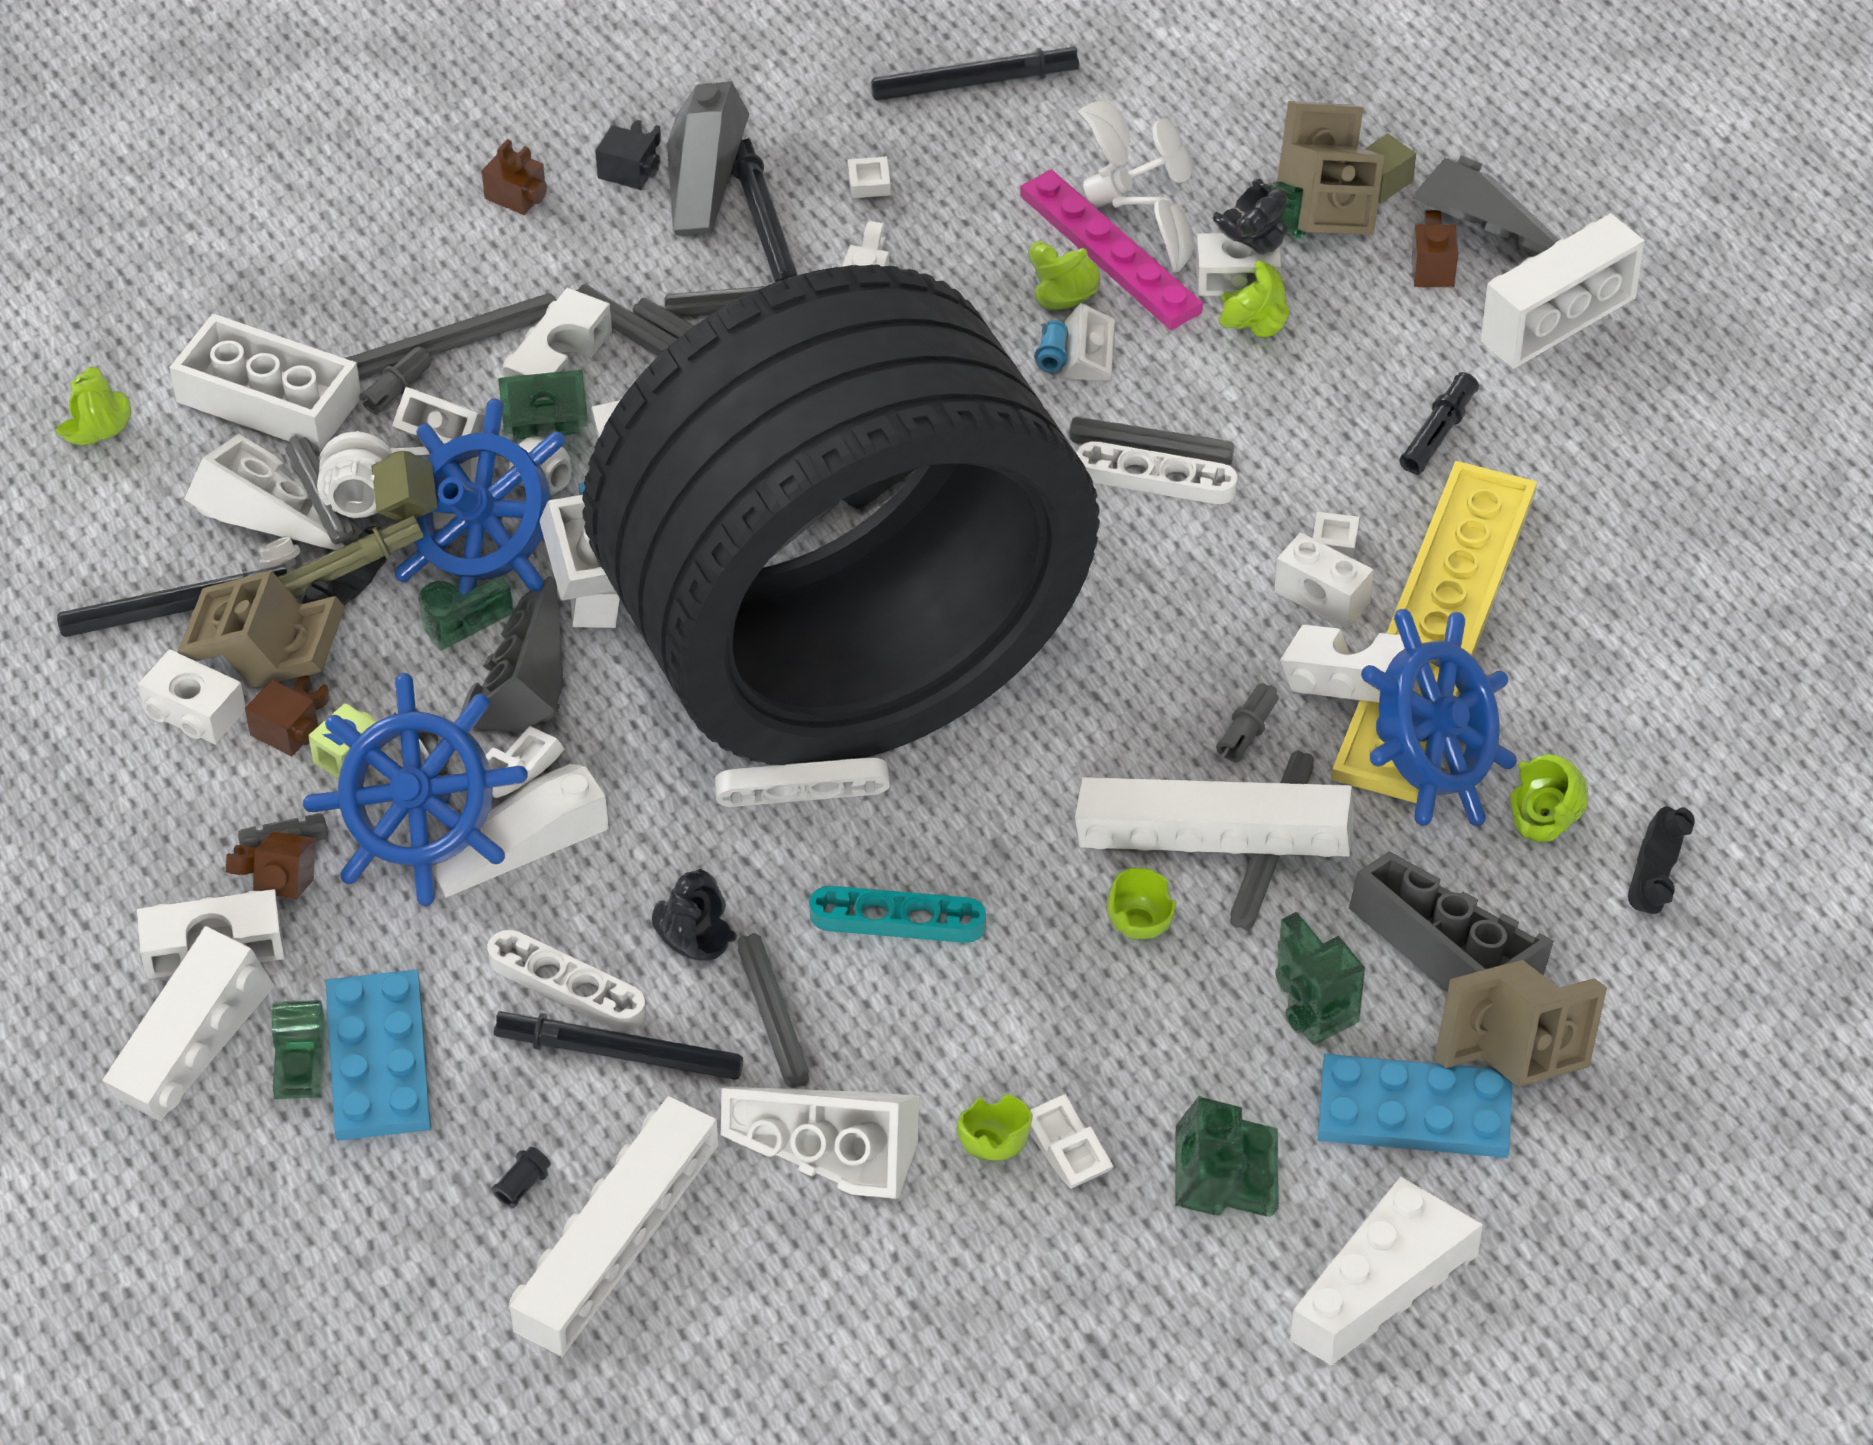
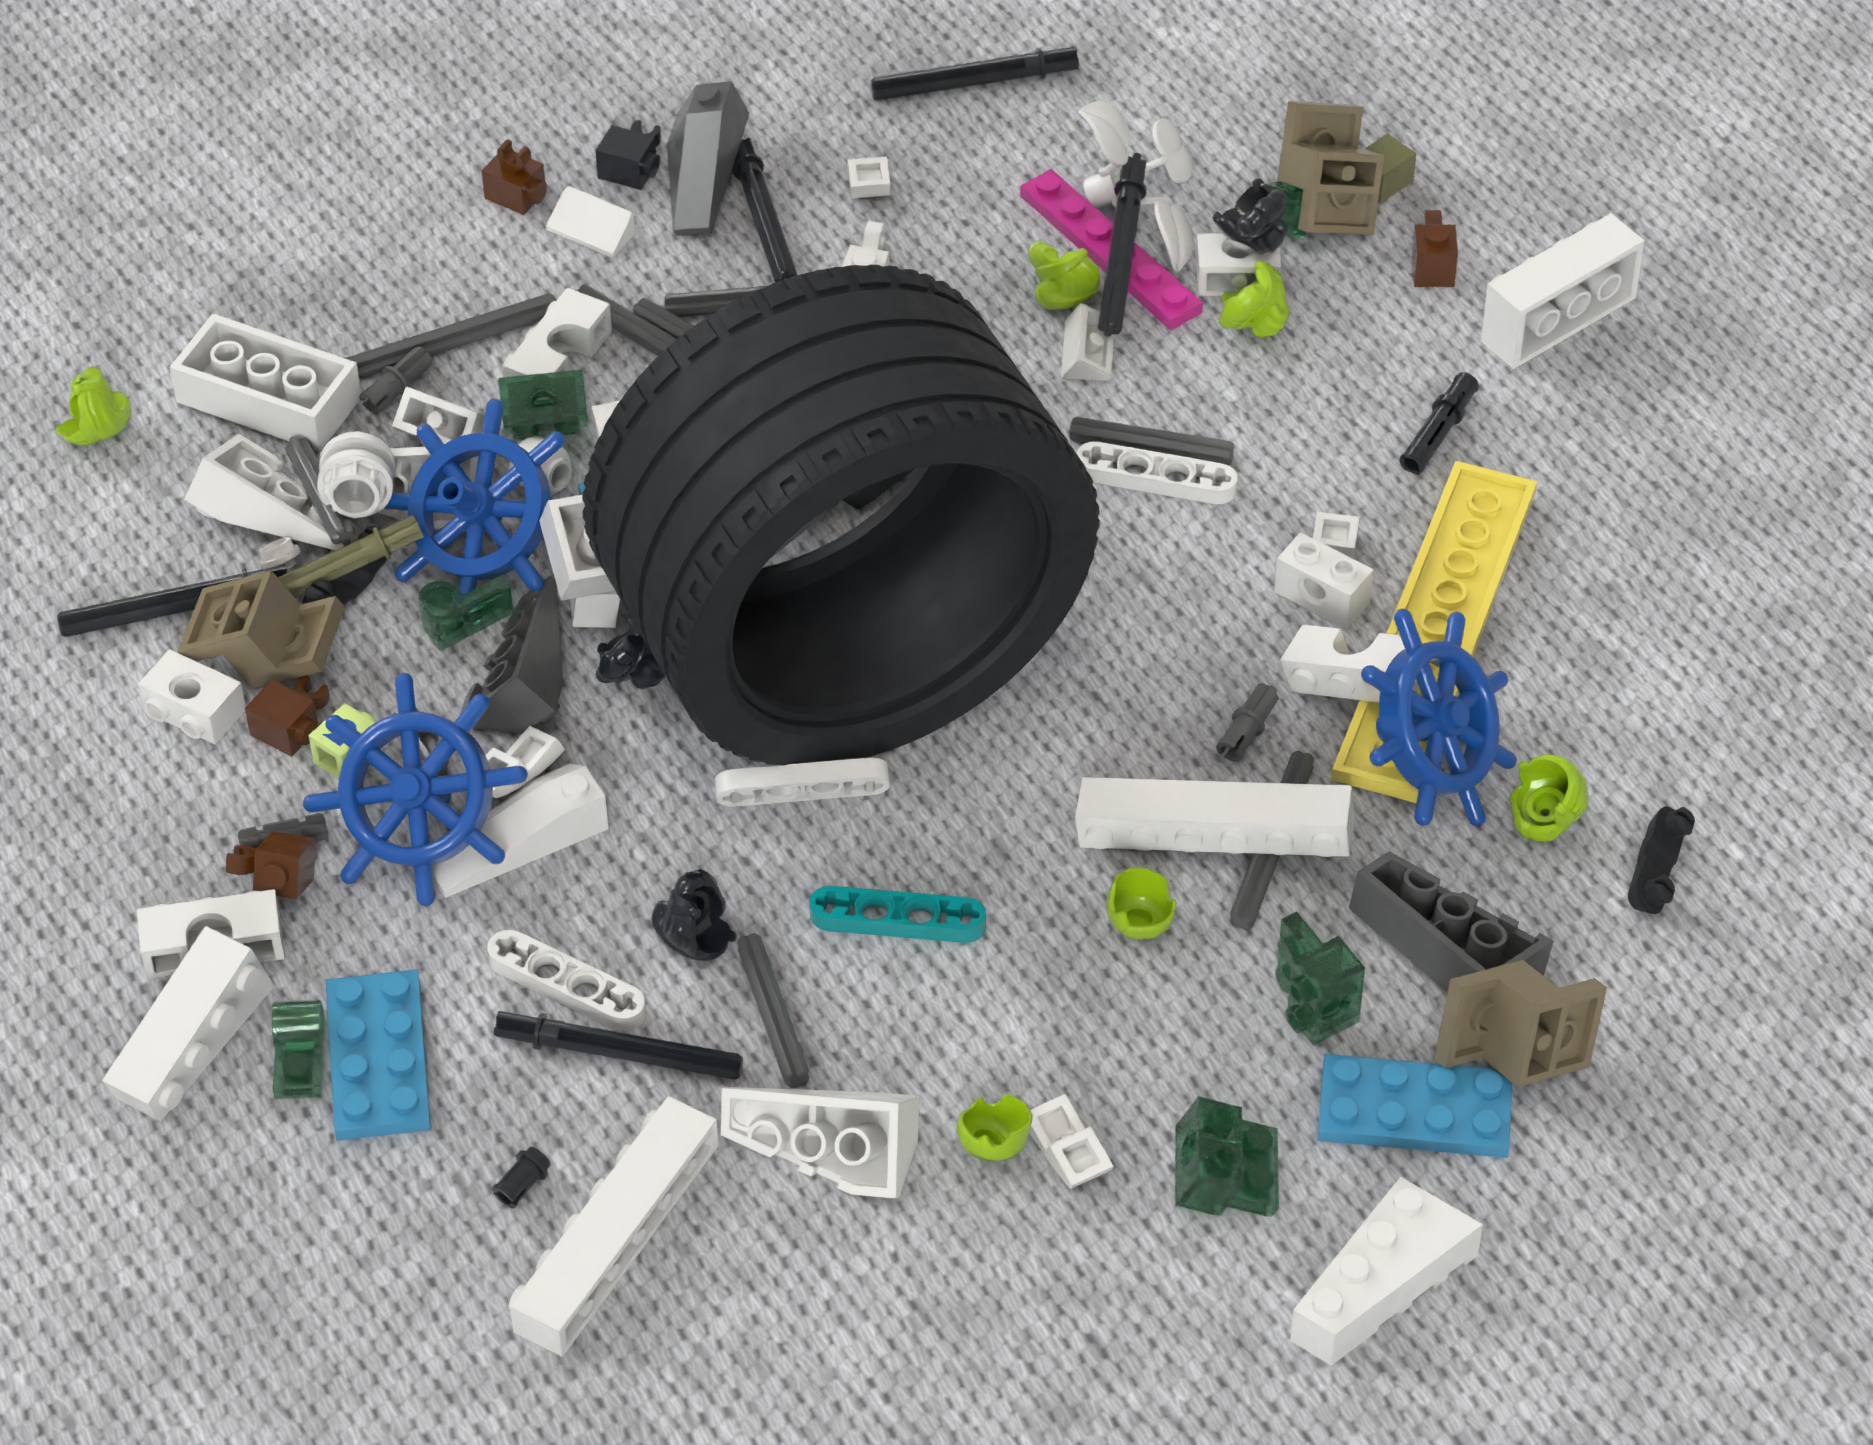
(404, 486): olive brick -> none
(591, 222): none -> white slope
(627, 659): none -> black hair
(1051, 352): dark azure pin -> none
(1129, 193): none -> black axle
(1478, 198): dark grey wedge -> none

